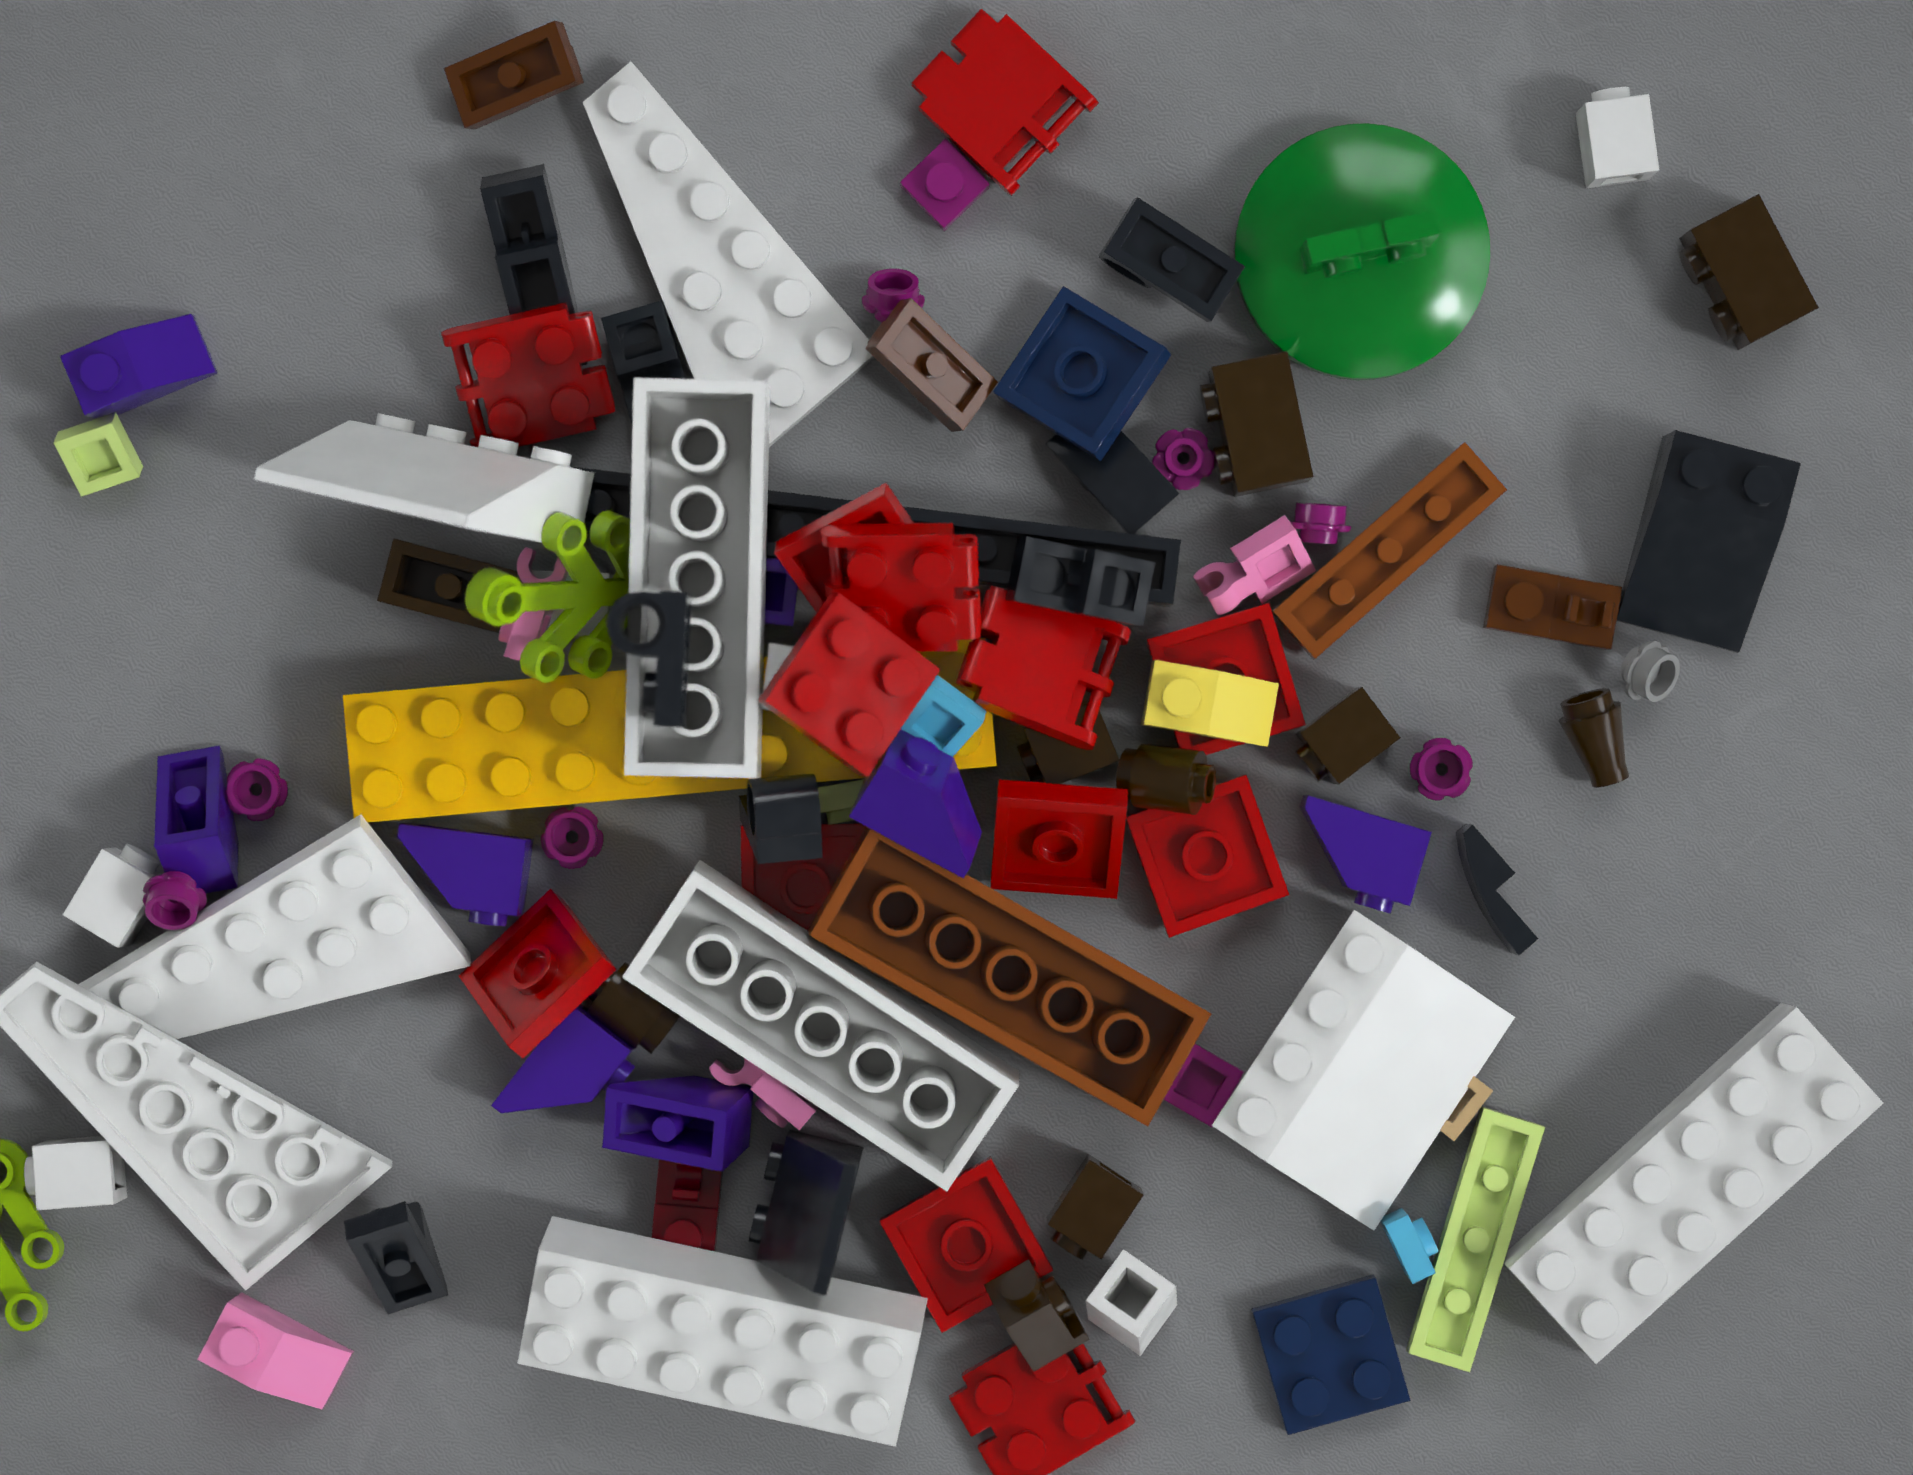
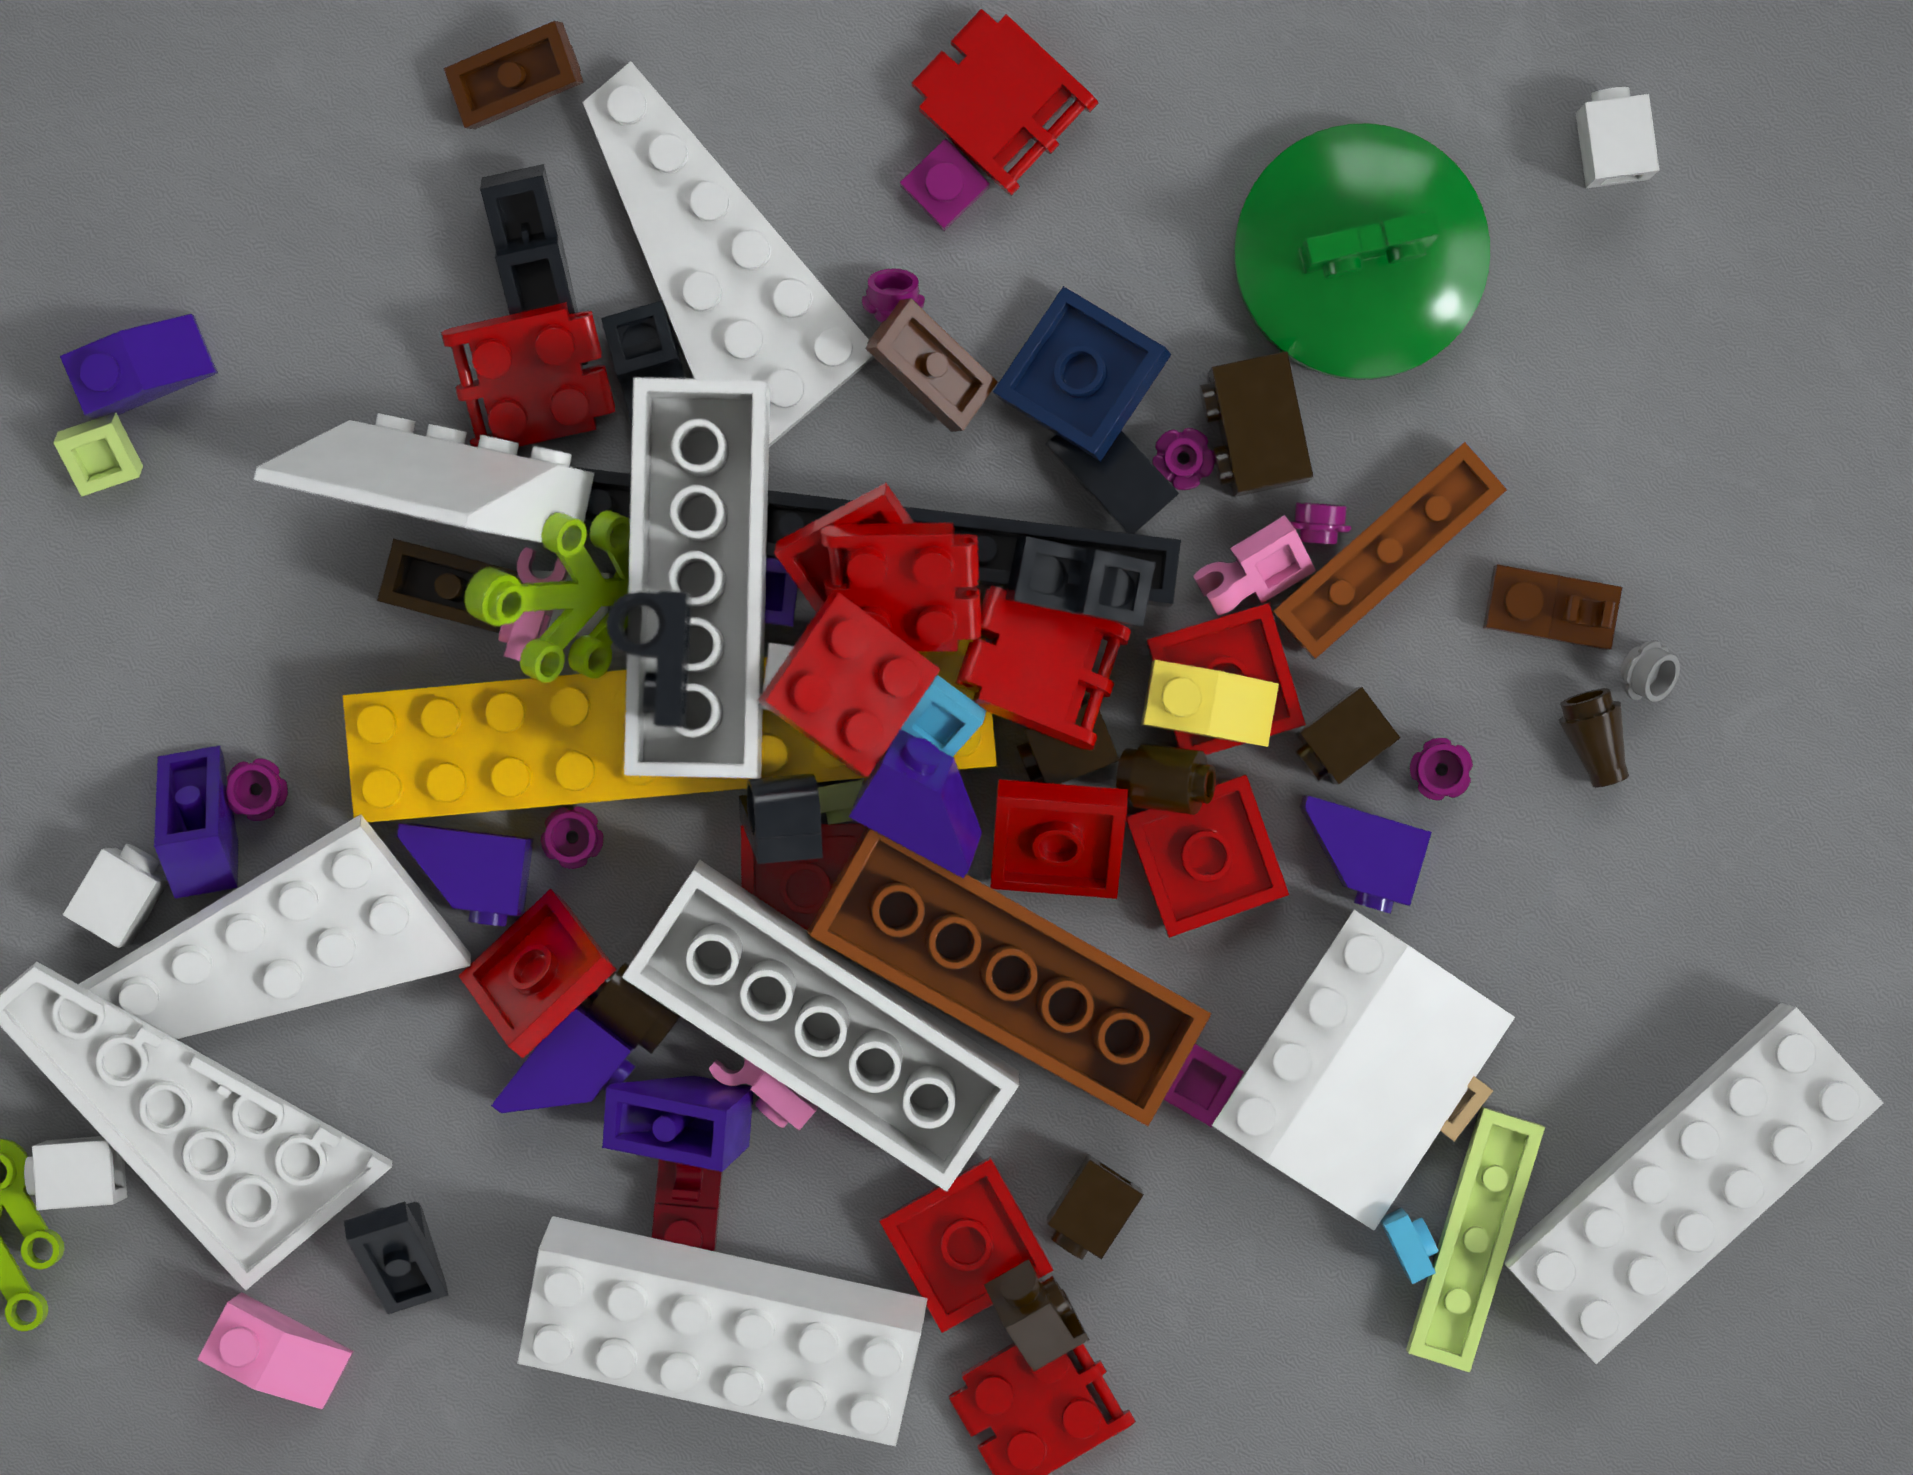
(173, 900): magenta plate -> none
(807, 1208): black slope -> none
(1131, 1302): white brick -> none
(1171, 259): black plate -> none
(1330, 1354): dark blue plate -> none
(1485, 874): black slope -> none
(1706, 539): black slope -> none
(1746, 273): dark brown brick -> none

